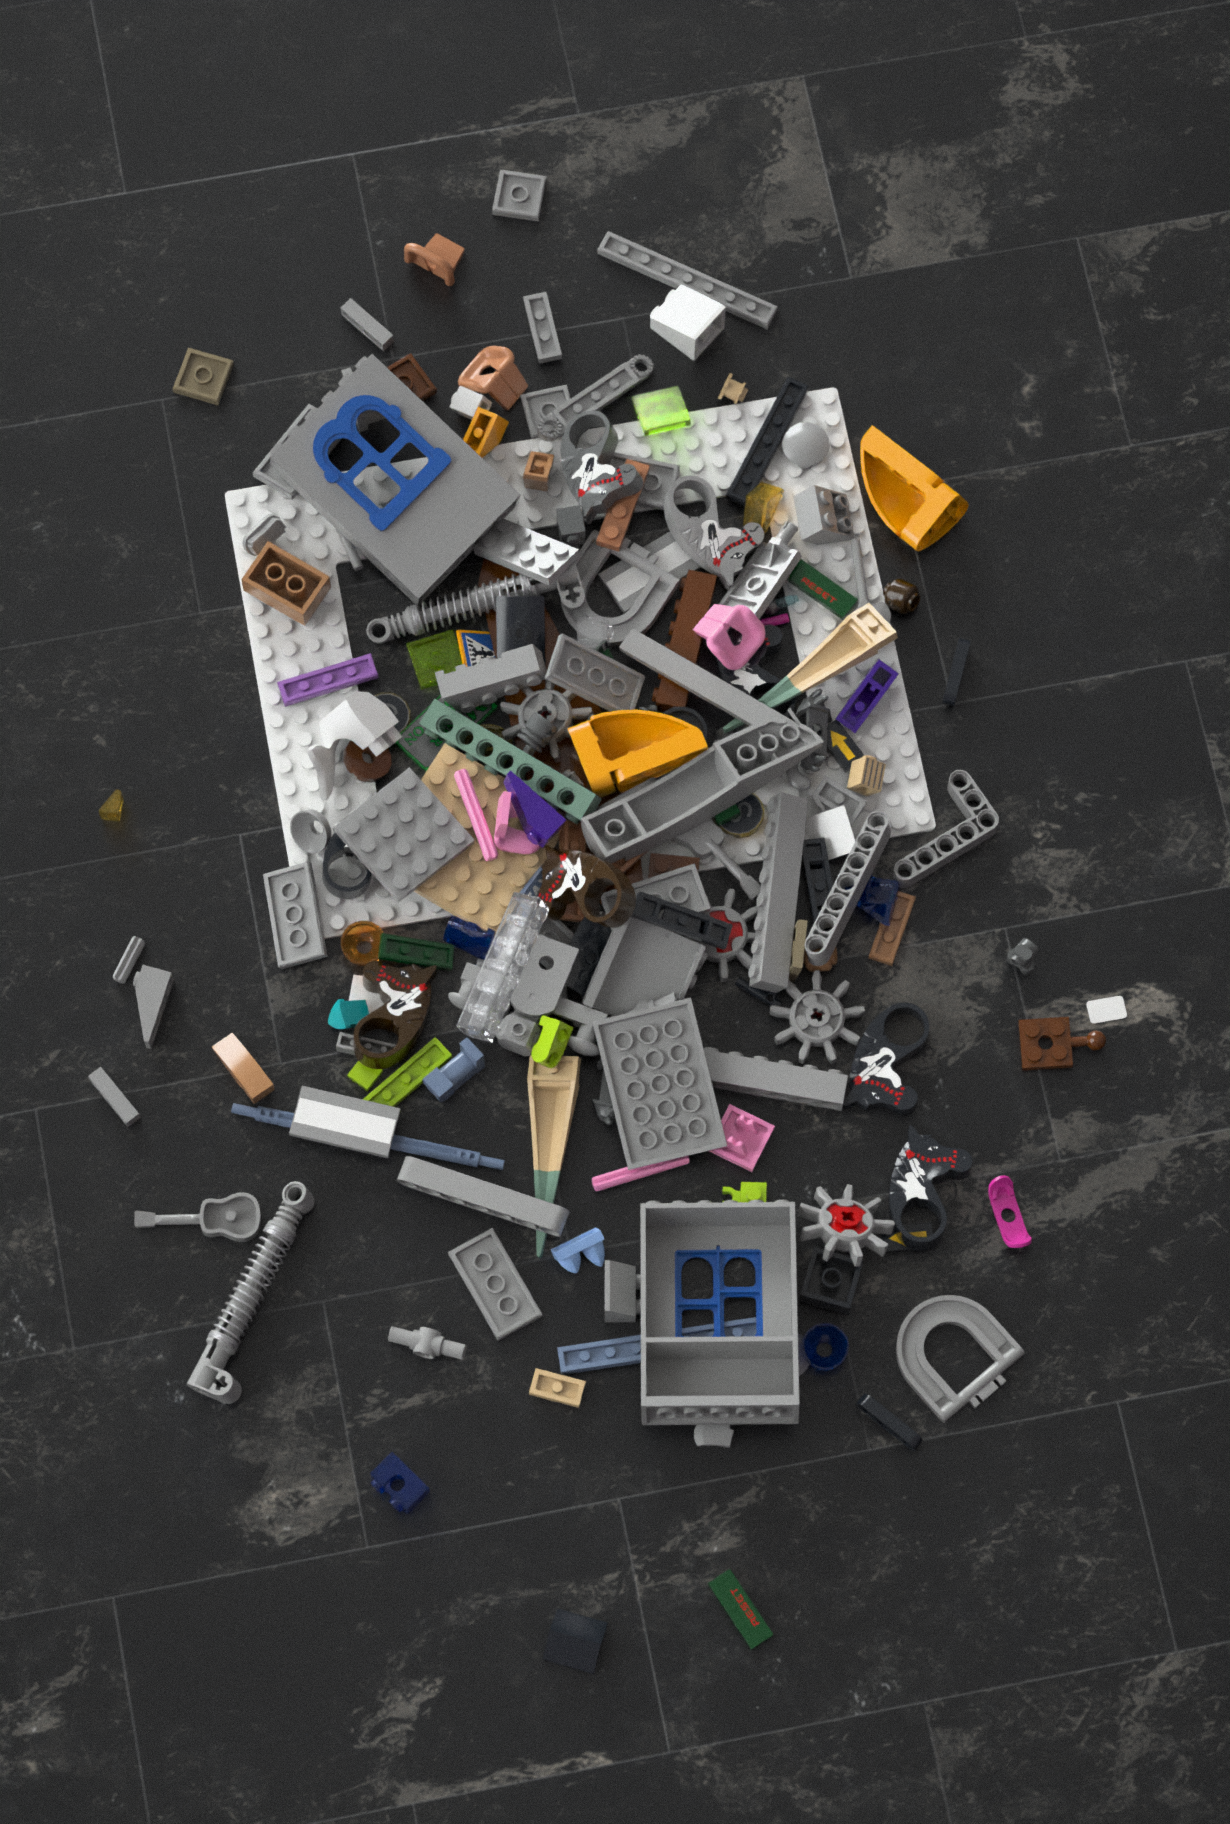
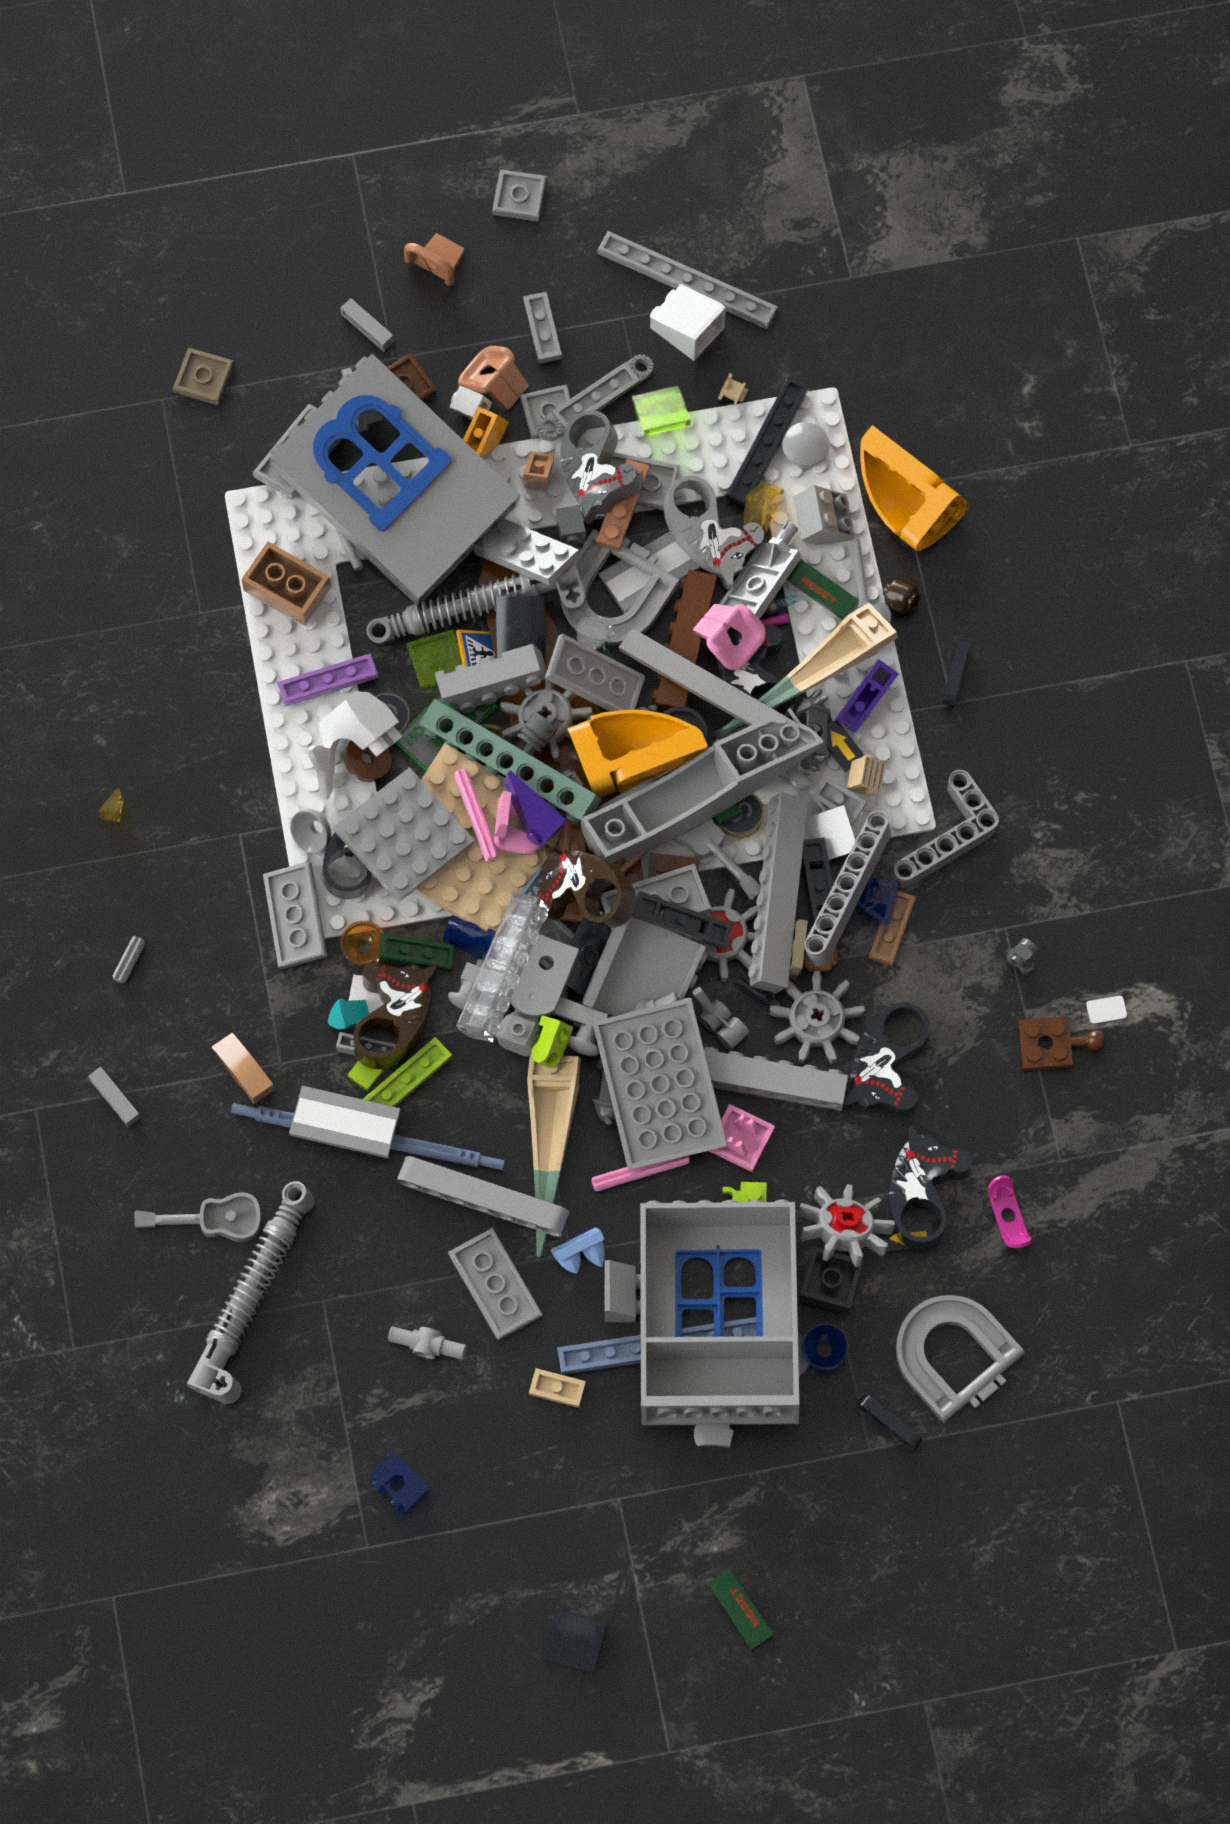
(152, 992): light grey slope -> none
(268, 529): light grey piece -> none
(456, 1072): sand blue piece -> none
(717, 1021): none -> light grey beam

